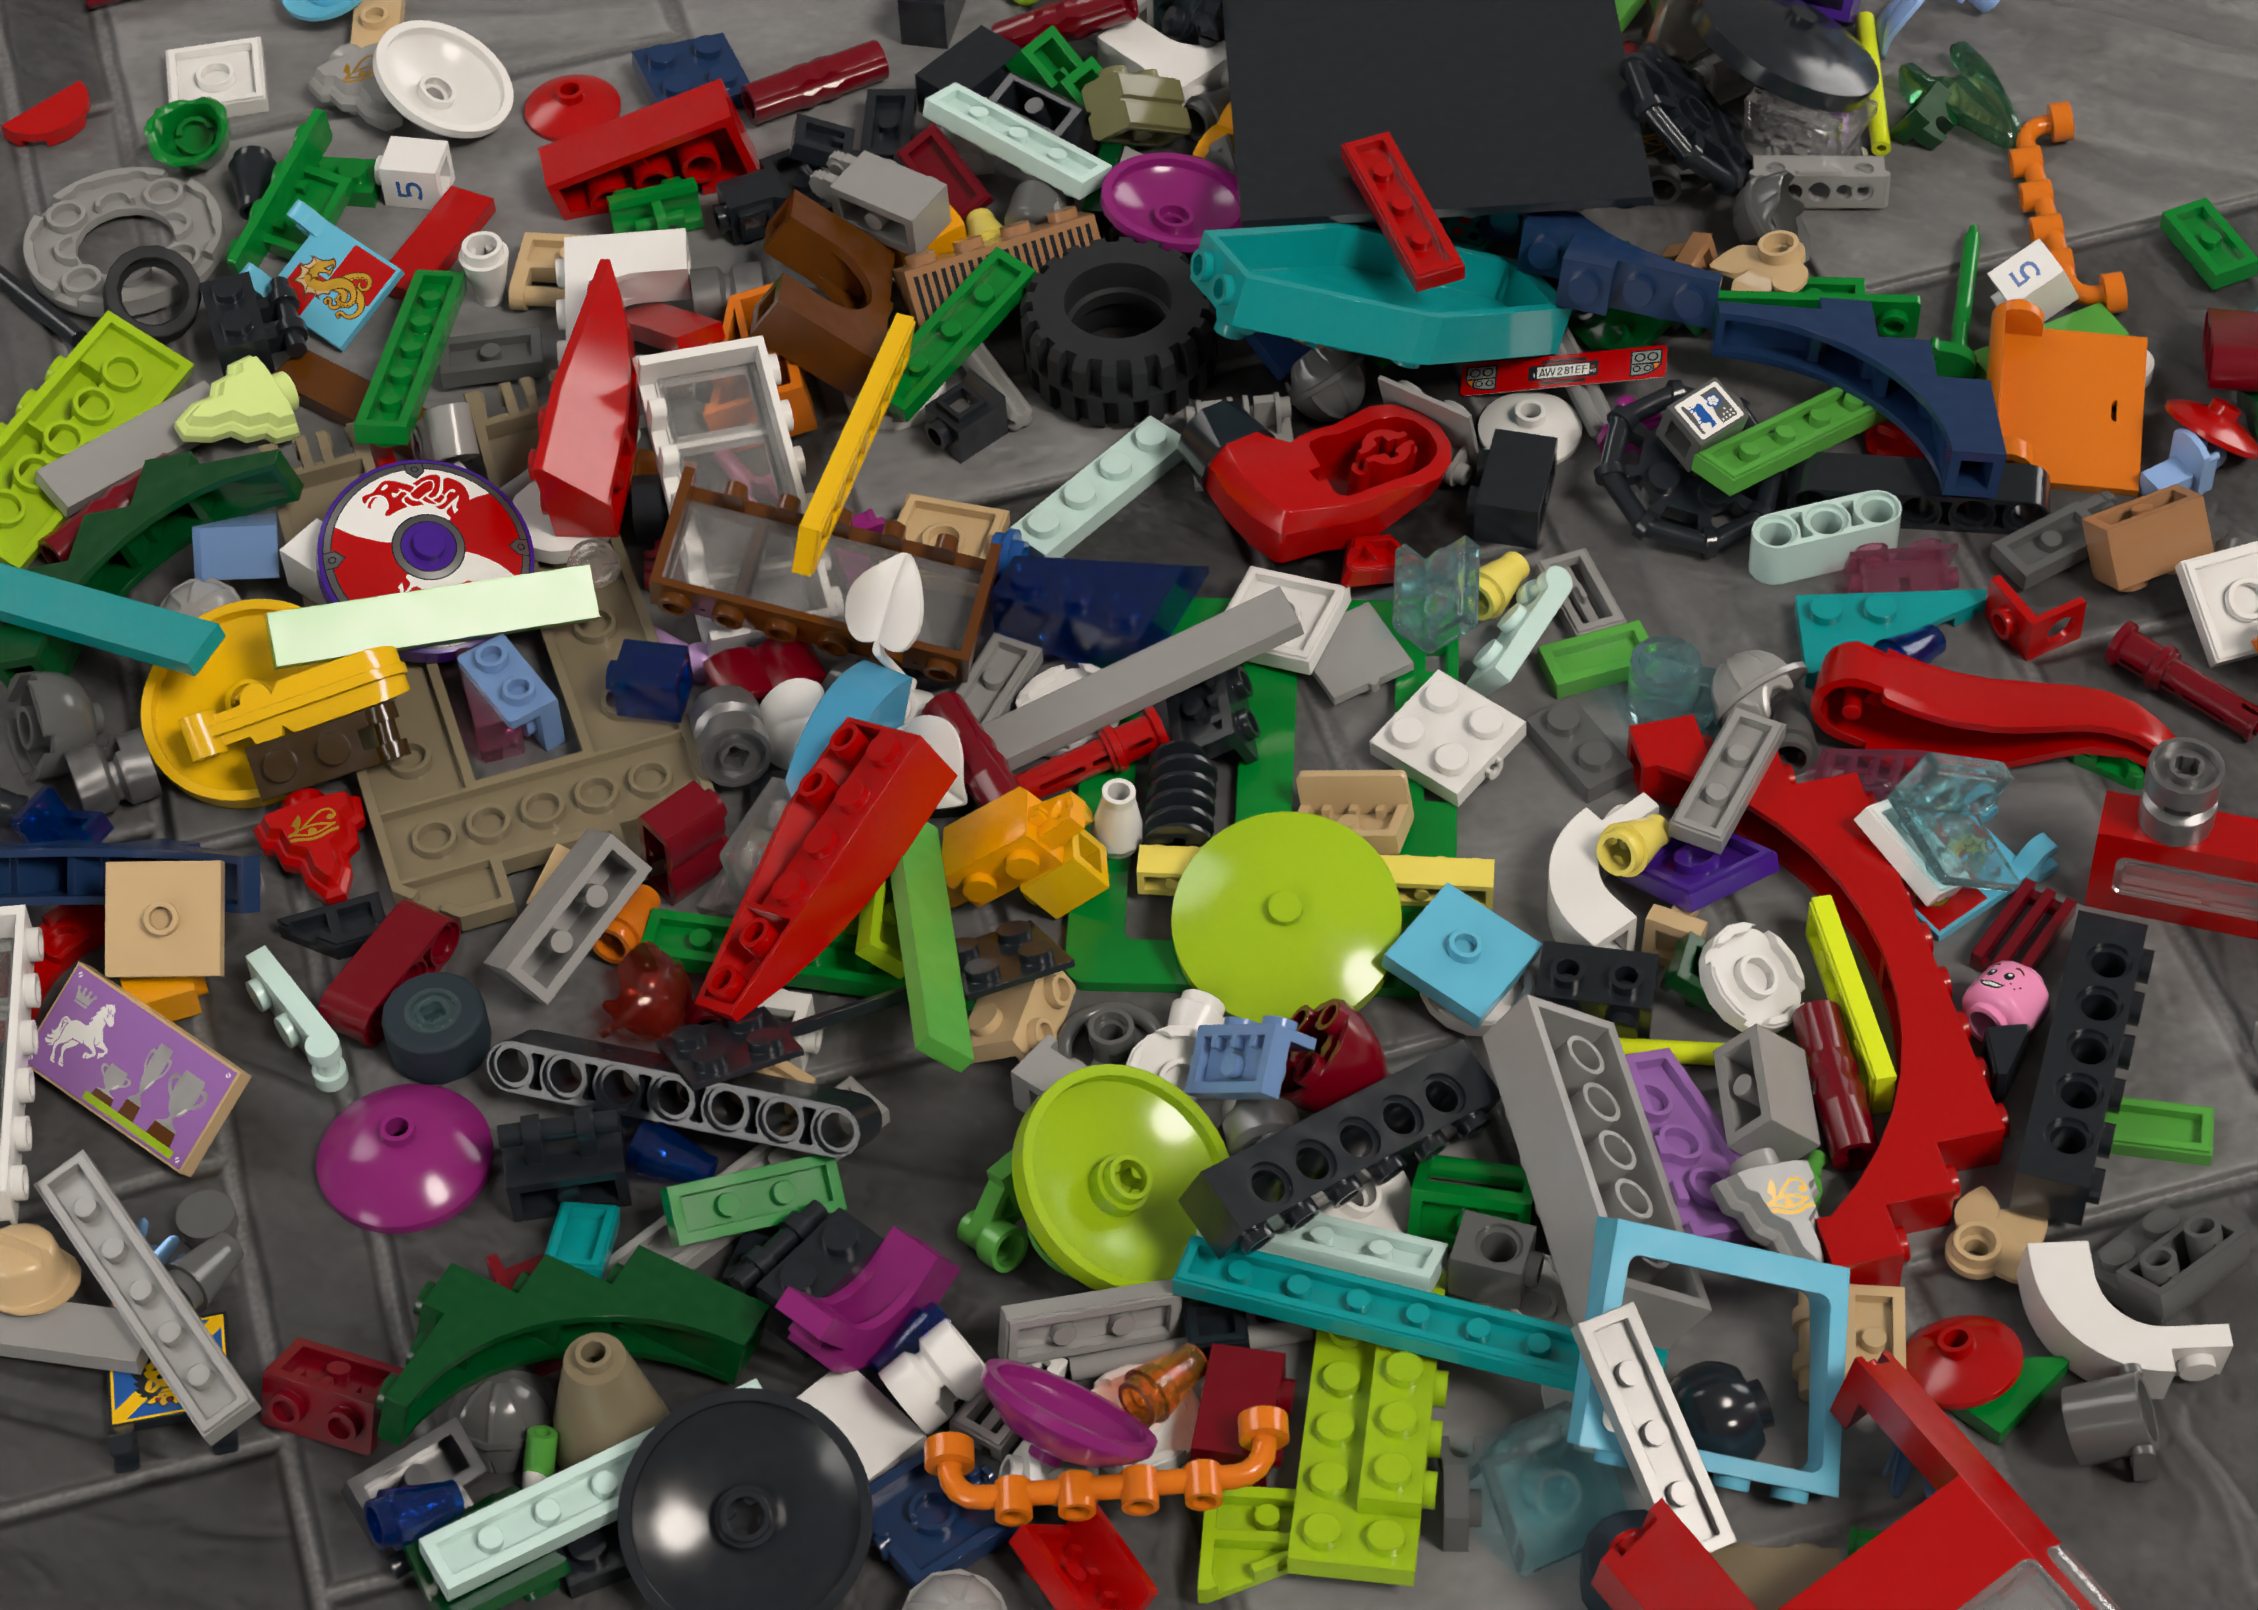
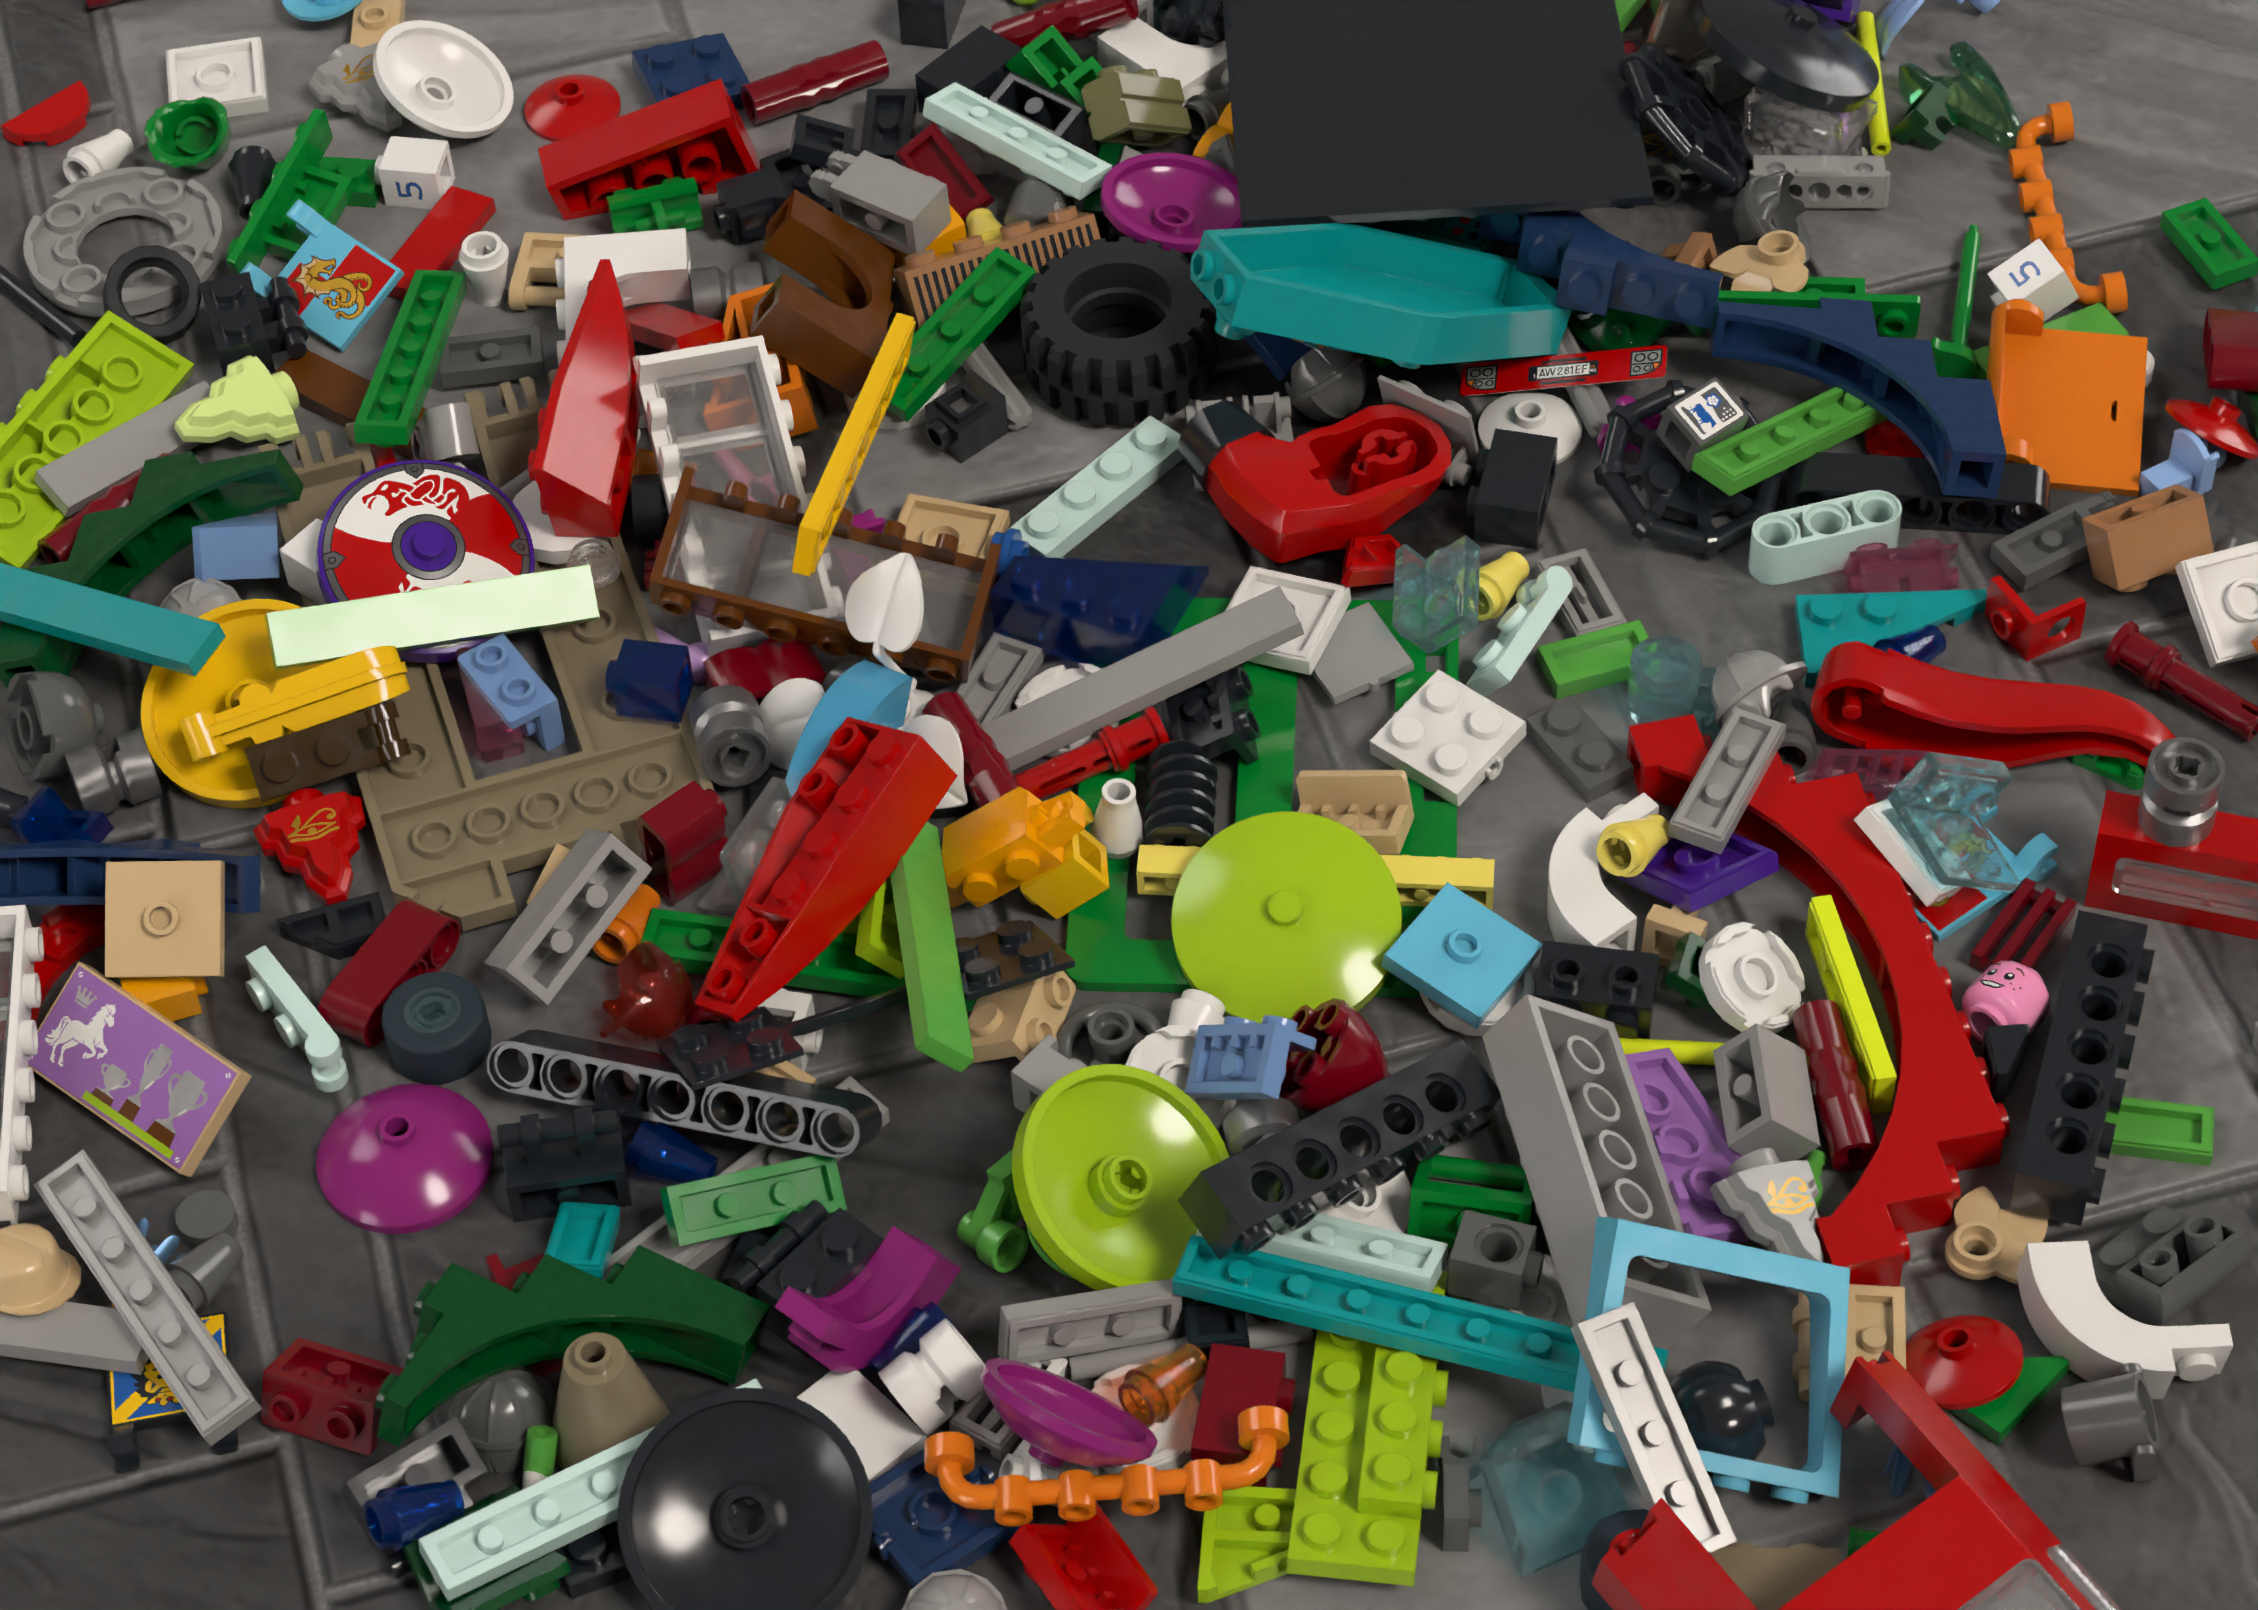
(97, 155): none -> white cone
(1402, 212): red tile -> none

